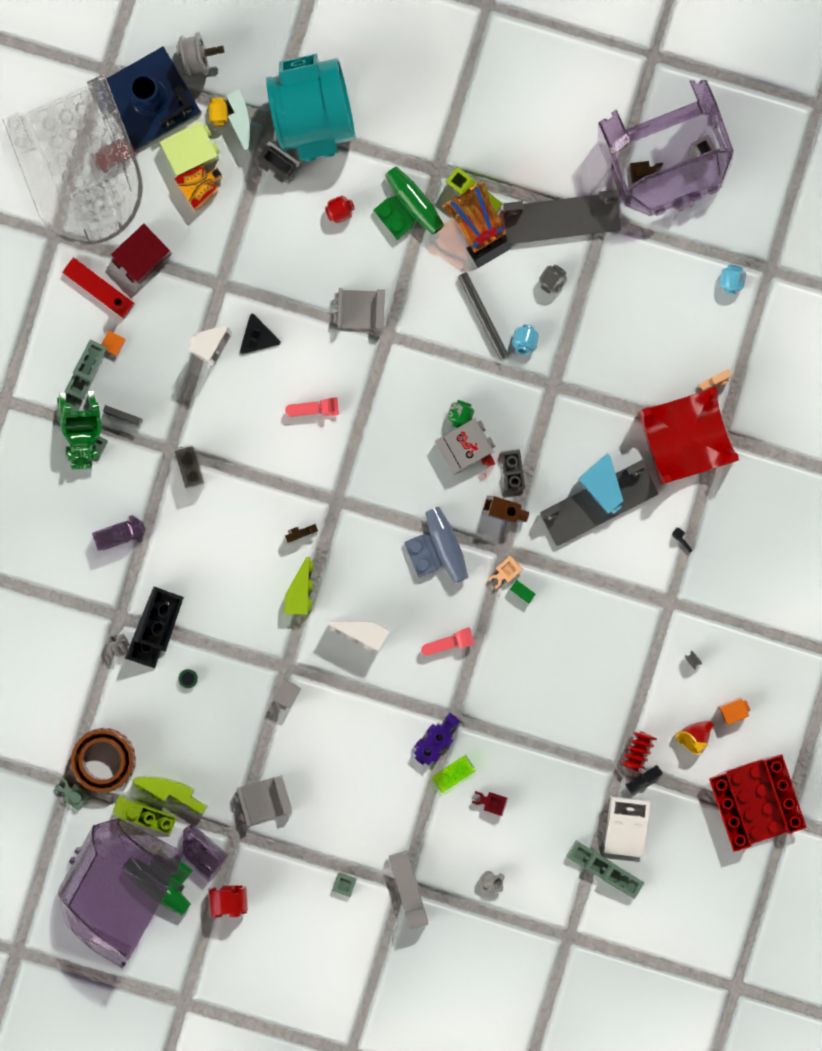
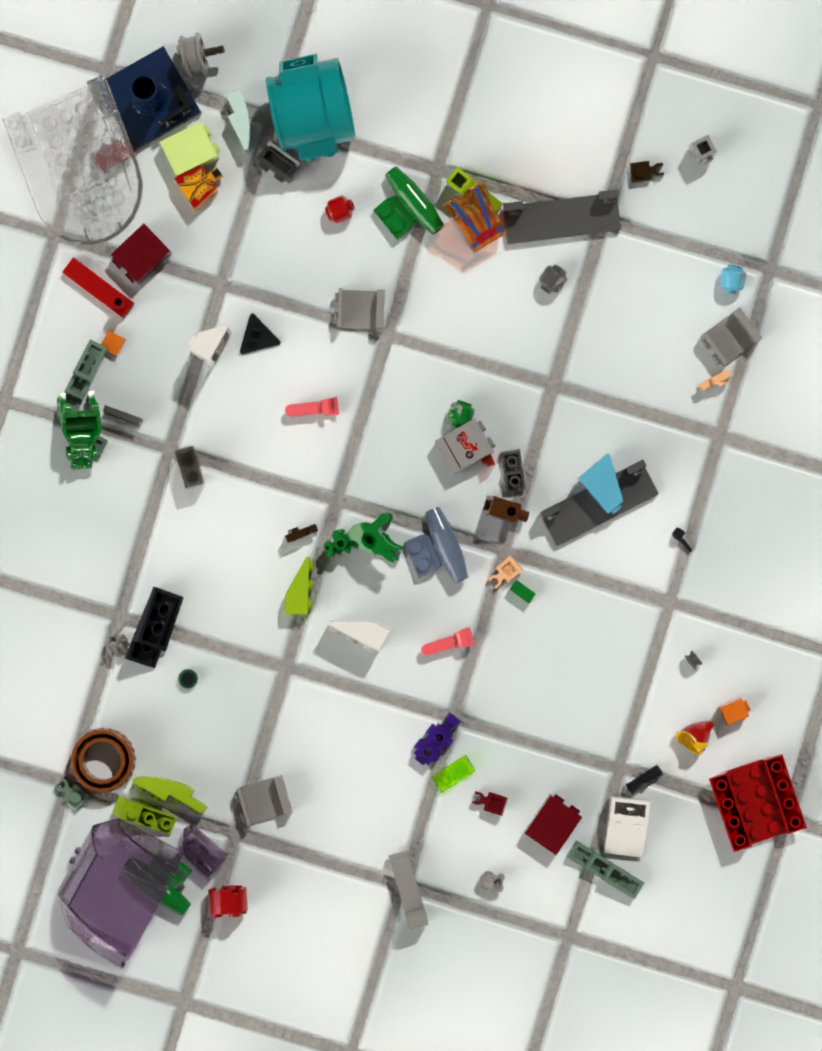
(119, 534): clear purple piece -> none
(218, 112): yellow brick -> none
(286, 695): light grey brick -> none
(344, 884): sand green tile -> none
(368, 537): none -> green animal
(483, 315): dark grey axle -> none
(489, 252): black slope -> none
(525, 339): medium azure head -> none
(553, 823): none -> dark red brick
(638, 750): red piece -> none
(679, 182): clear purple windscreen -> none
(687, 436): red piece -> none
(730, 337): none -> light grey panel

